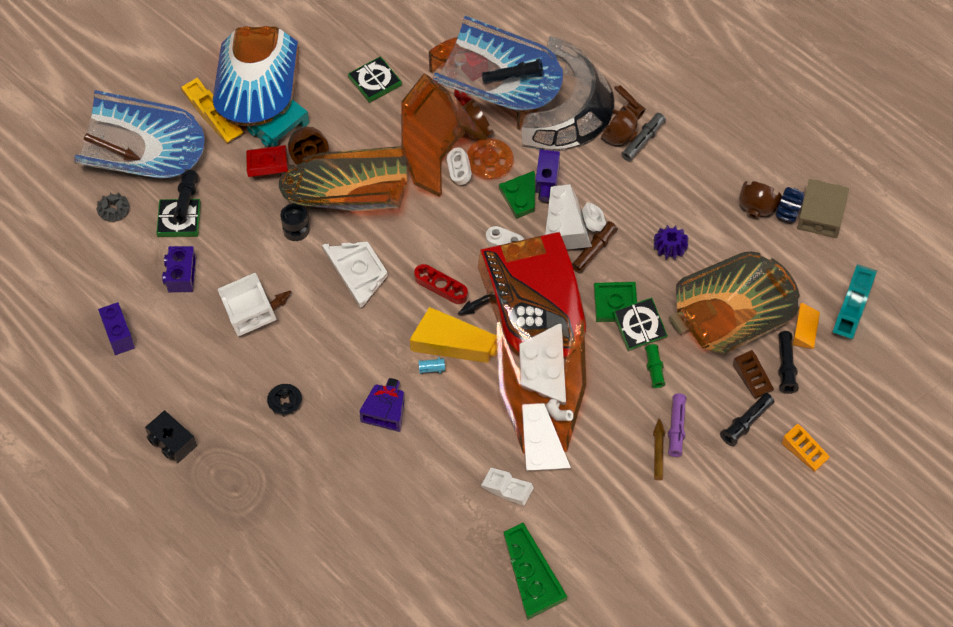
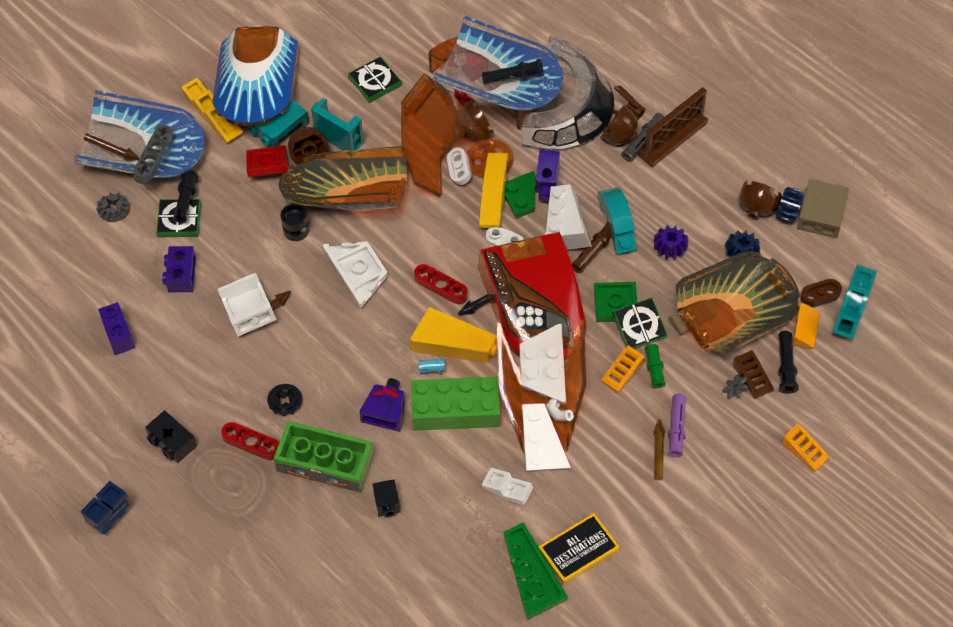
(106, 509): none -> dark blue hips
(150, 153): none -> dark grey beam
(245, 433): none -> red beam
(323, 456): none -> bright green brick
(336, 131): none -> teal panel
(386, 498): none -> black brick
(455, 403): none -> bright green brick
(493, 190): none -> yellow slope
(579, 548): none -> black tile
(593, 217): white plate -> none
(617, 210): none -> teal arch
(631, 358): none -> light orange slope
(674, 129): none -> reddish brown fence
(735, 387): none -> dark grey plant
(741, 243): none -> dark blue gear
(741, 425): black pin -> none
(819, 292): none -> reddish brown plate

